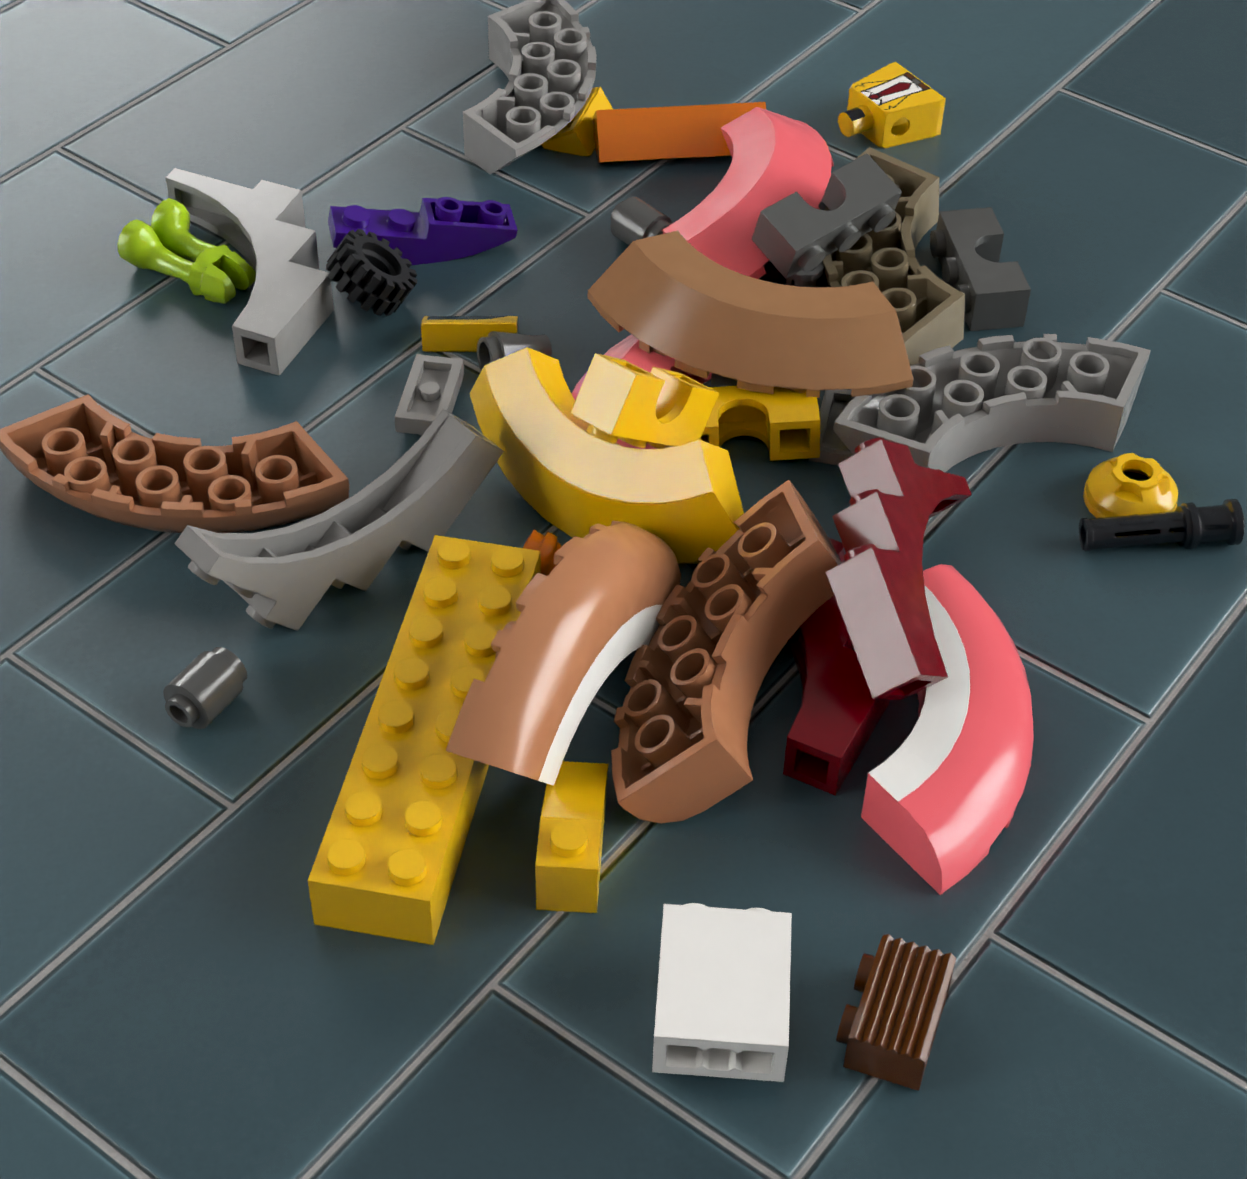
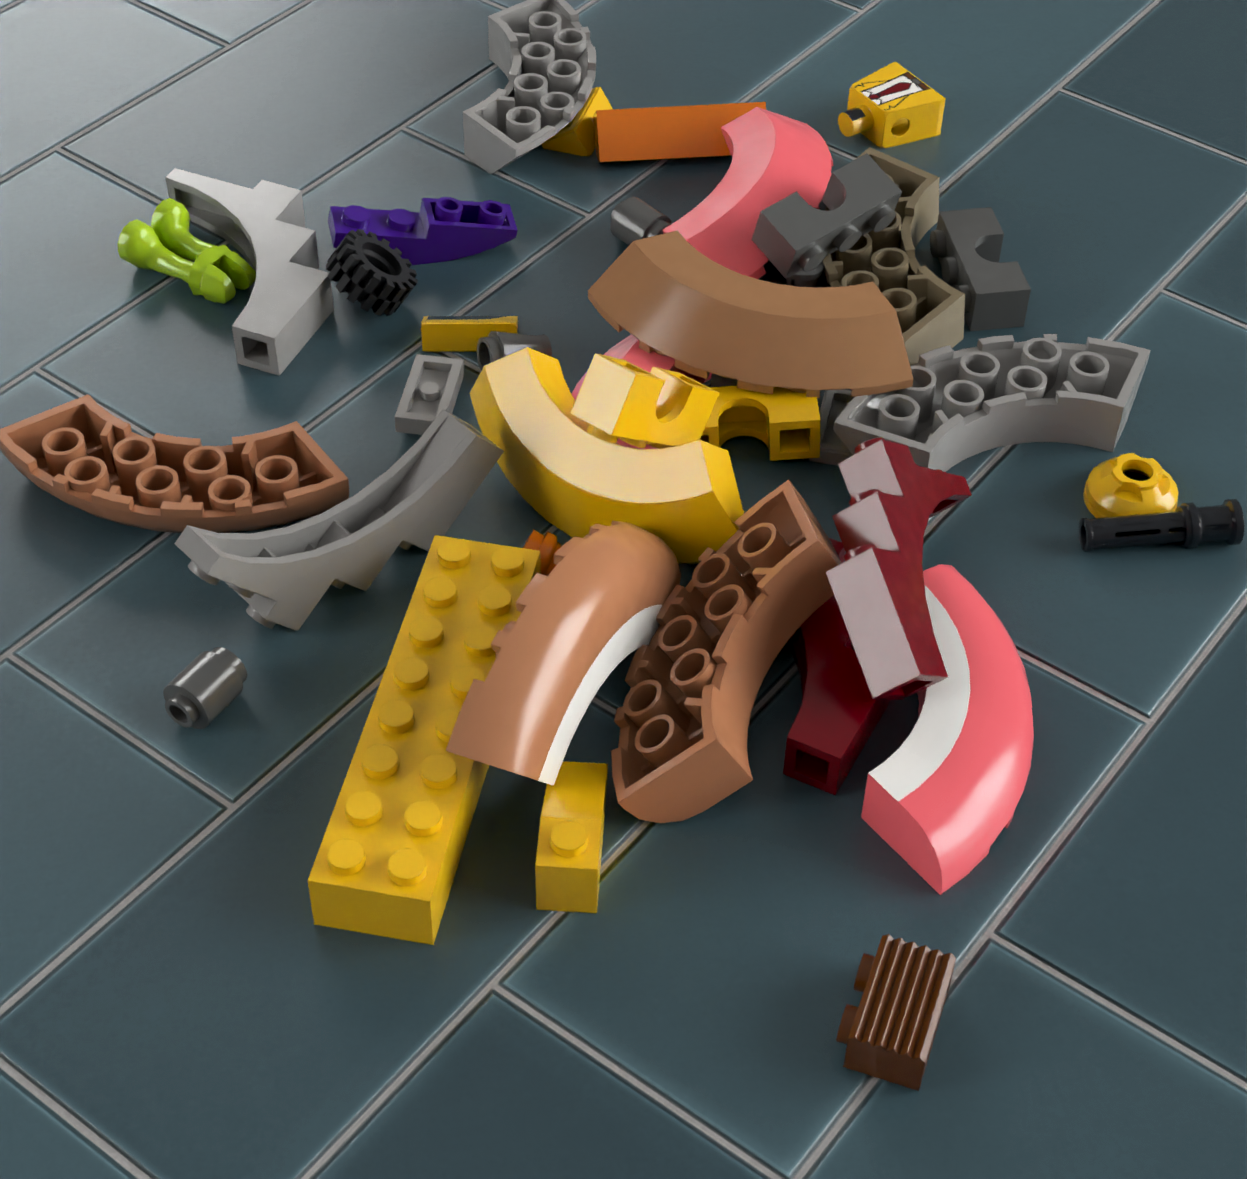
(723, 993): white brick -> none

